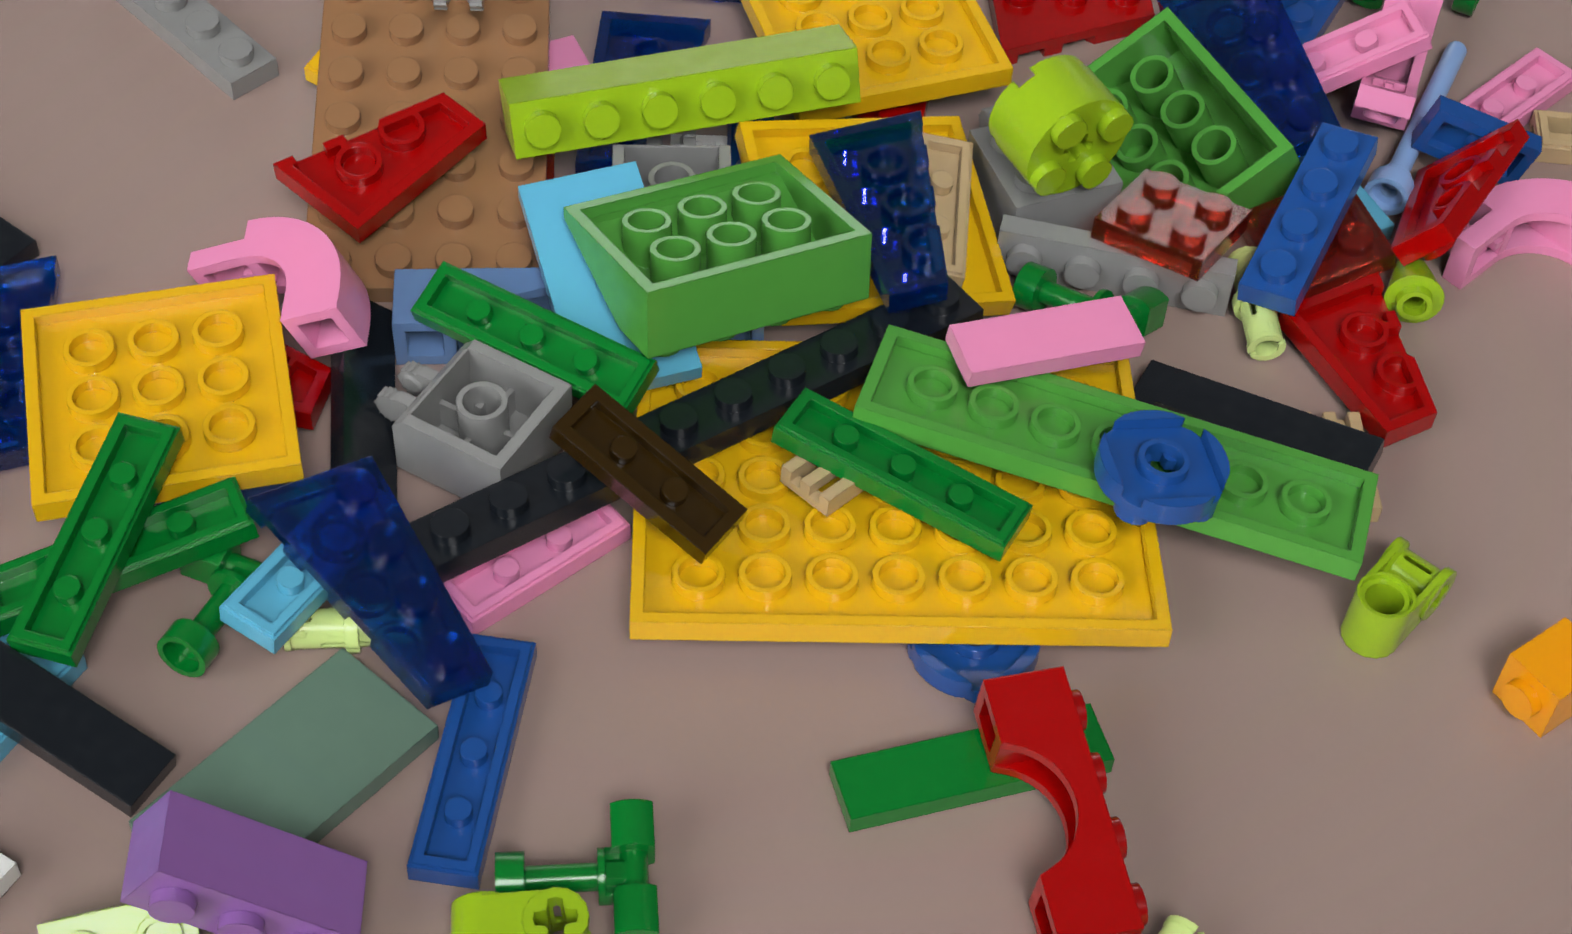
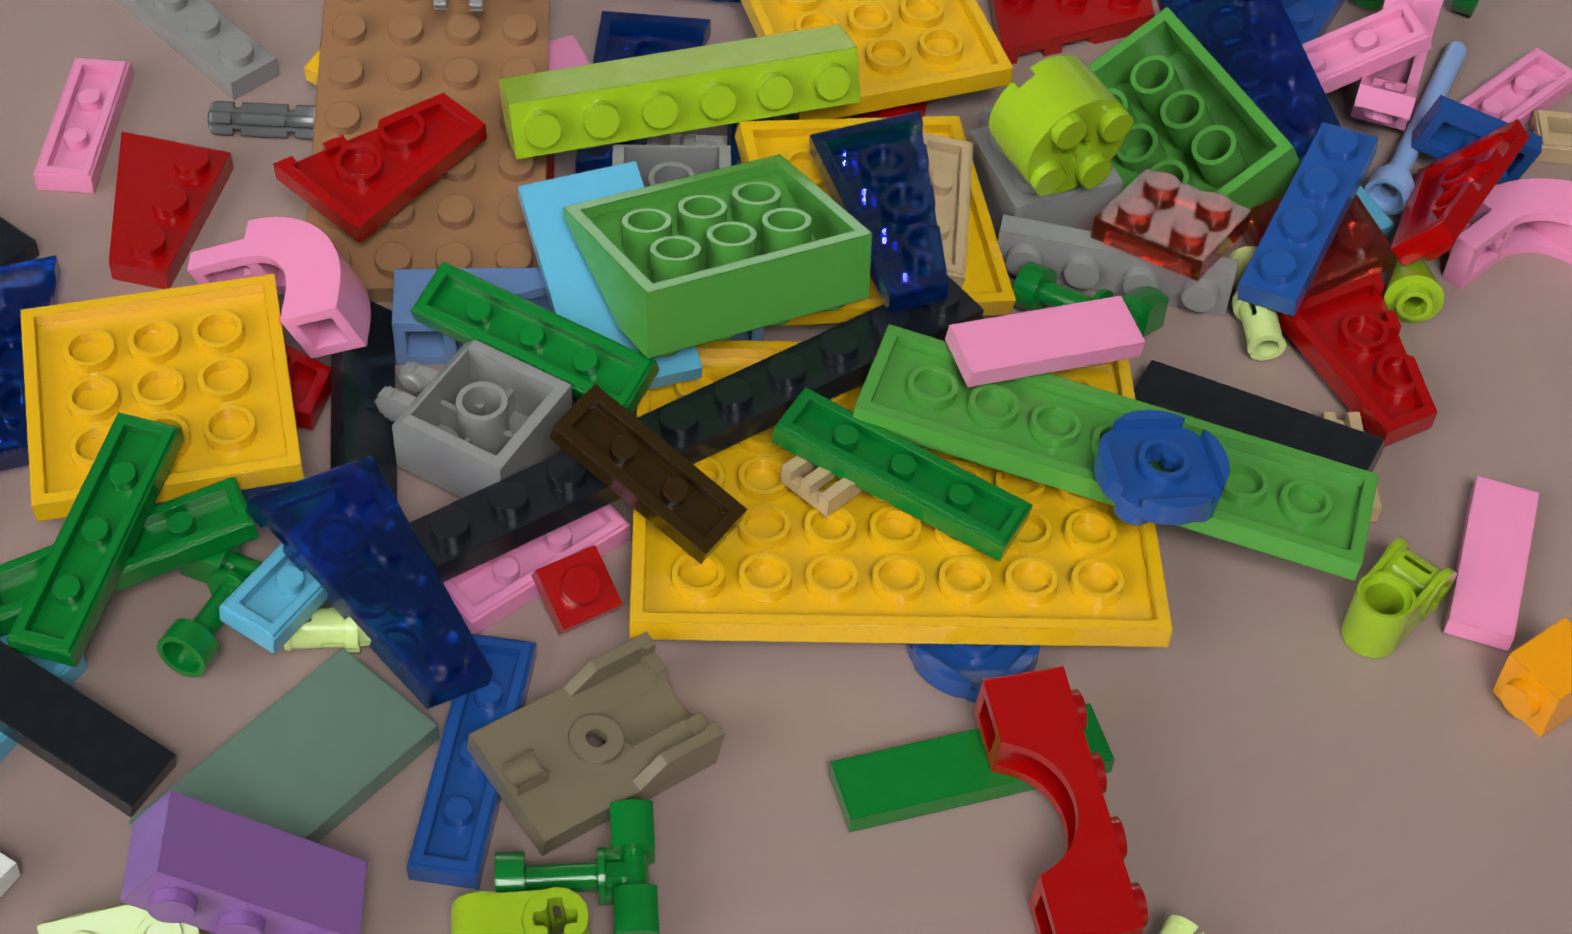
(83, 126): none -> bright pink tile
(161, 206): none -> red wing
(261, 119): none -> dark grey axle
(564, 784): none -> dark tan piece
(577, 590): none -> red plate
(1492, 563): none -> bright pink tile

